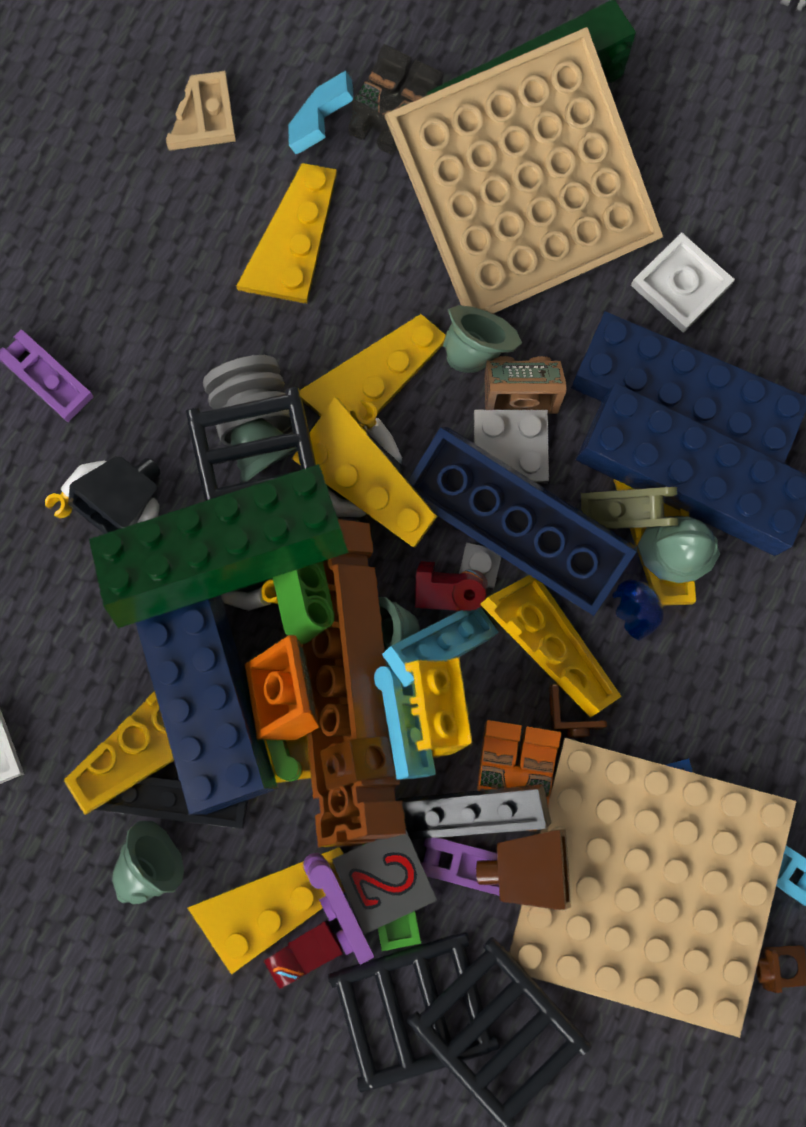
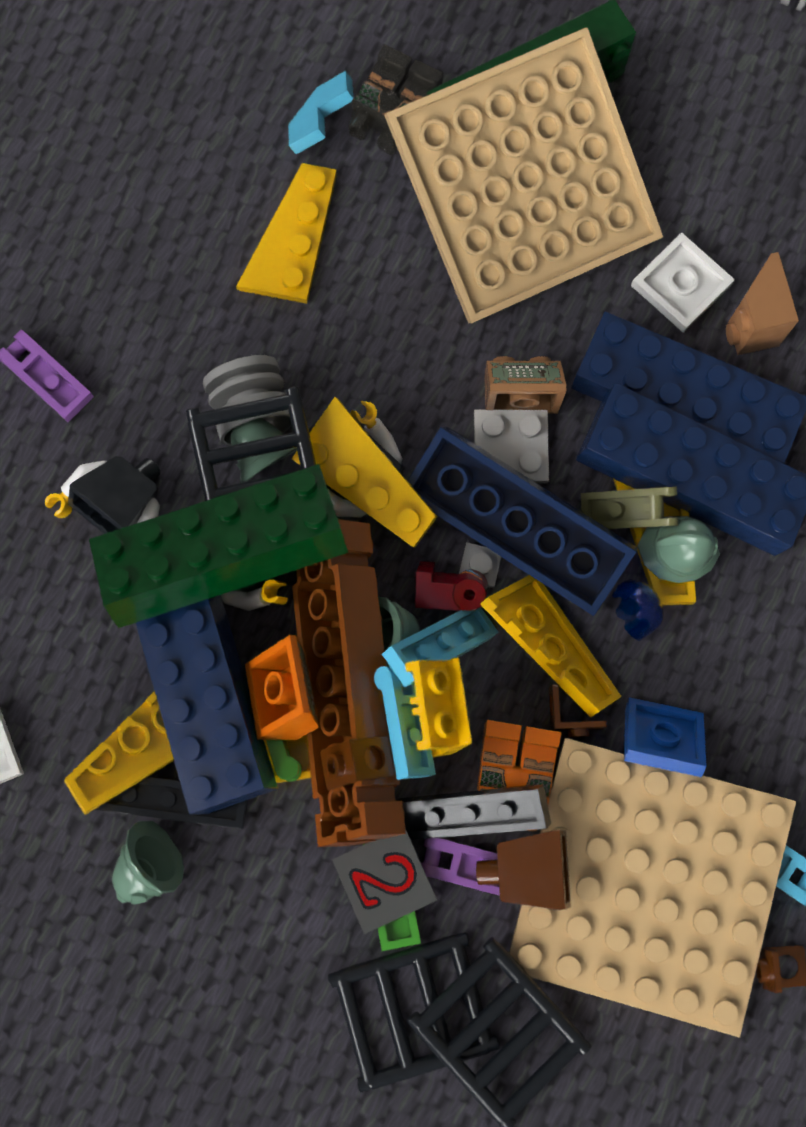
(203, 114): tan wing -> none
(260, 912): yellow wing -> none
(303, 955): dark red leg -> none
(304, 602): bright green beam -> none
(337, 907): medium lavender plate -> none
(378, 370): yellow wing -> none
(477, 338): sand green piece -> none
(664, 737): none -> blue plate
(764, 312): none -> medium nougat slope

